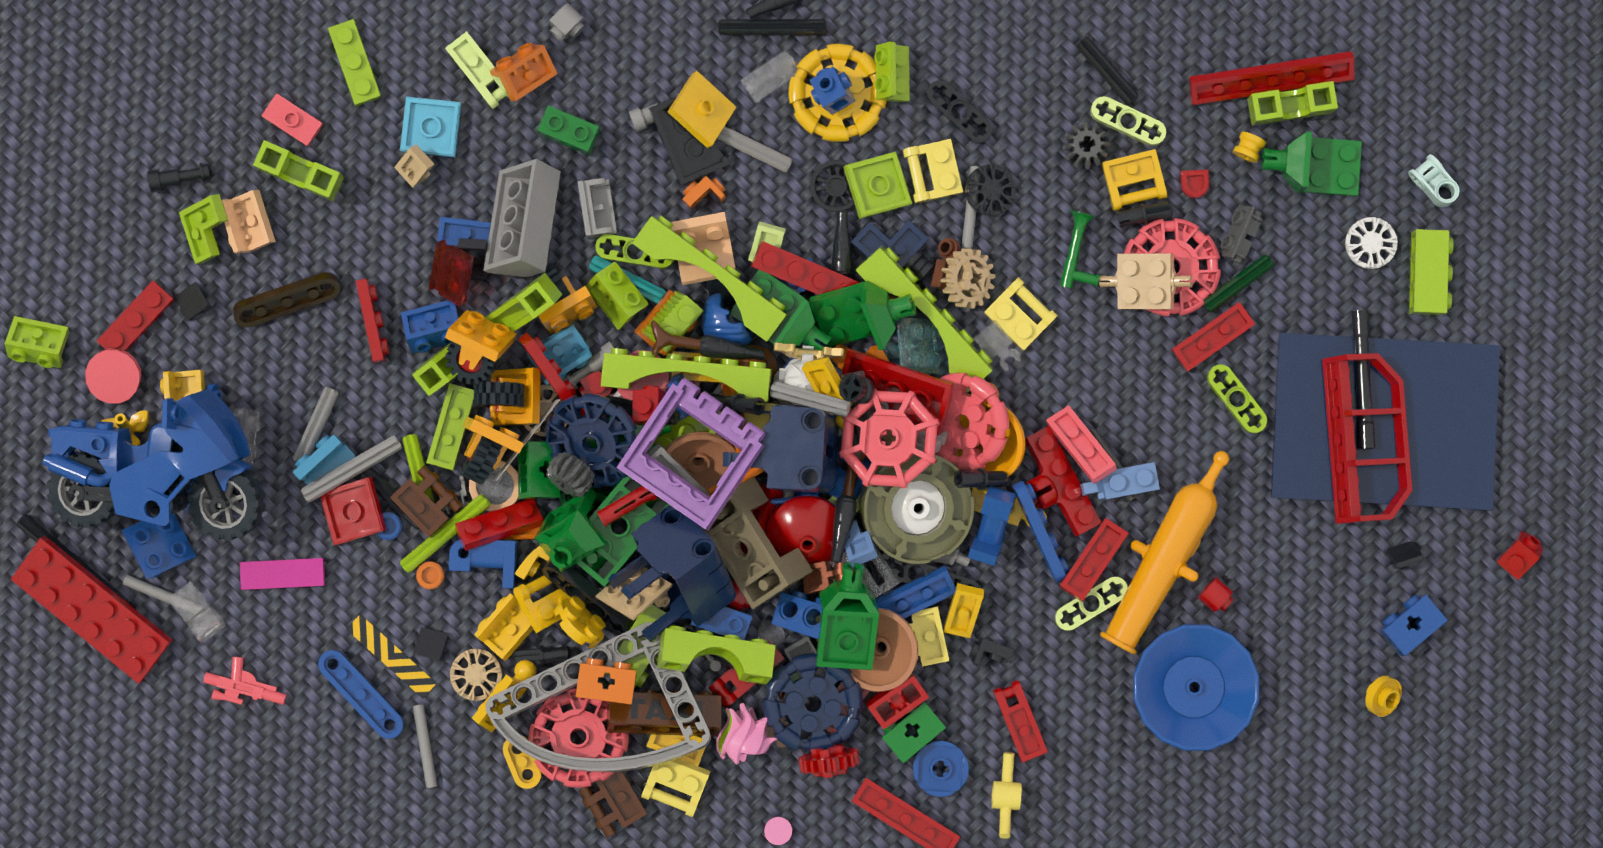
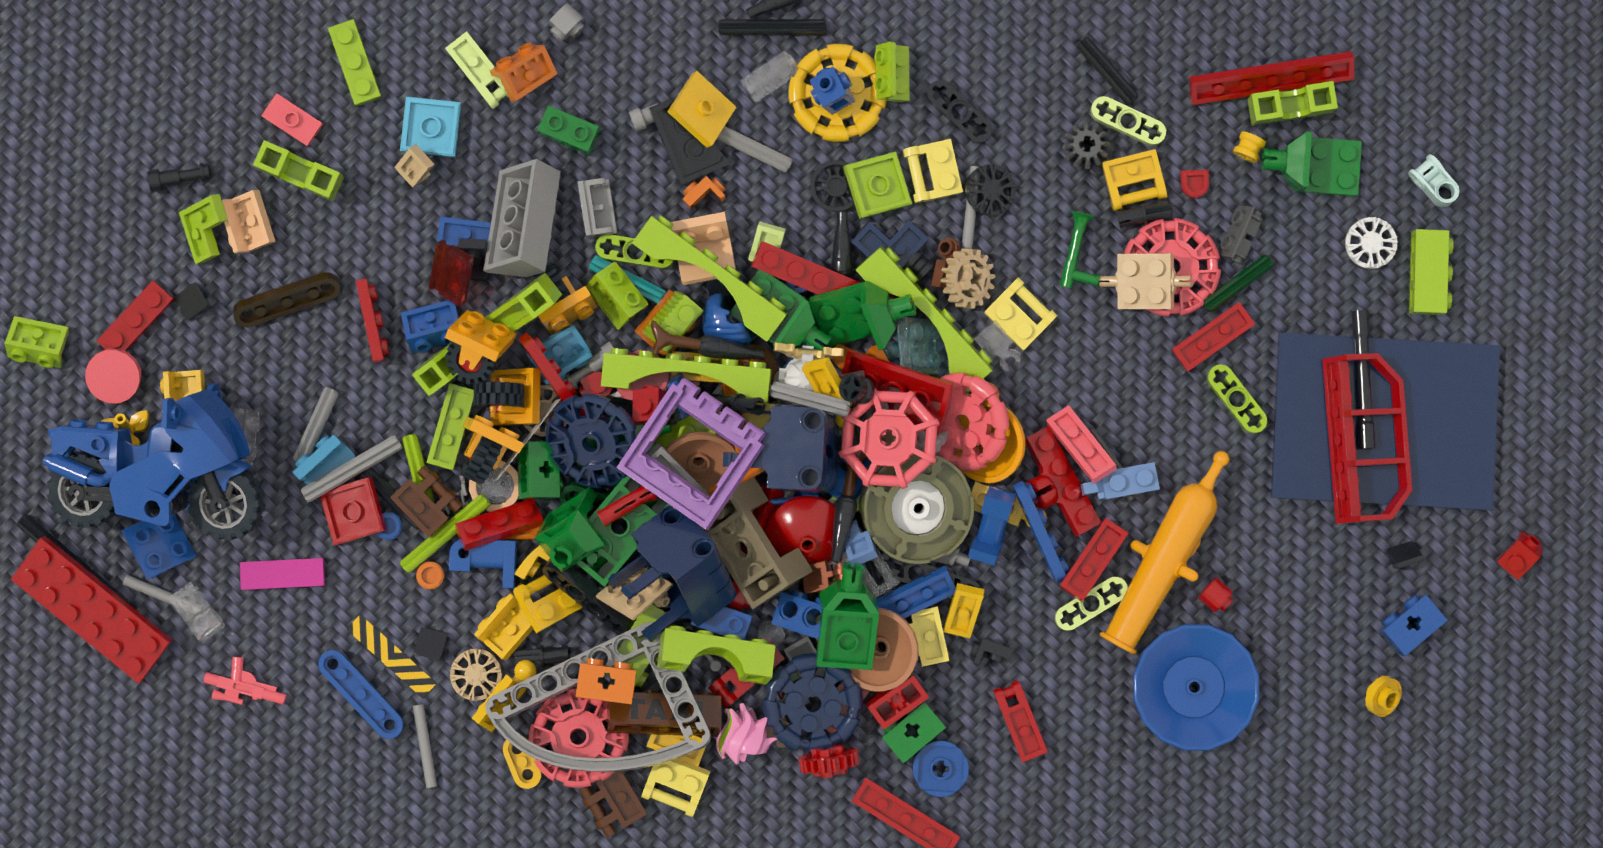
(570, 474): dark grey gear -> none
(579, 622): yellow plate -> none
(778, 830): bright pink tile -> none
(980, 479): black axle -> none
(1006, 795): light yellow piece -> none

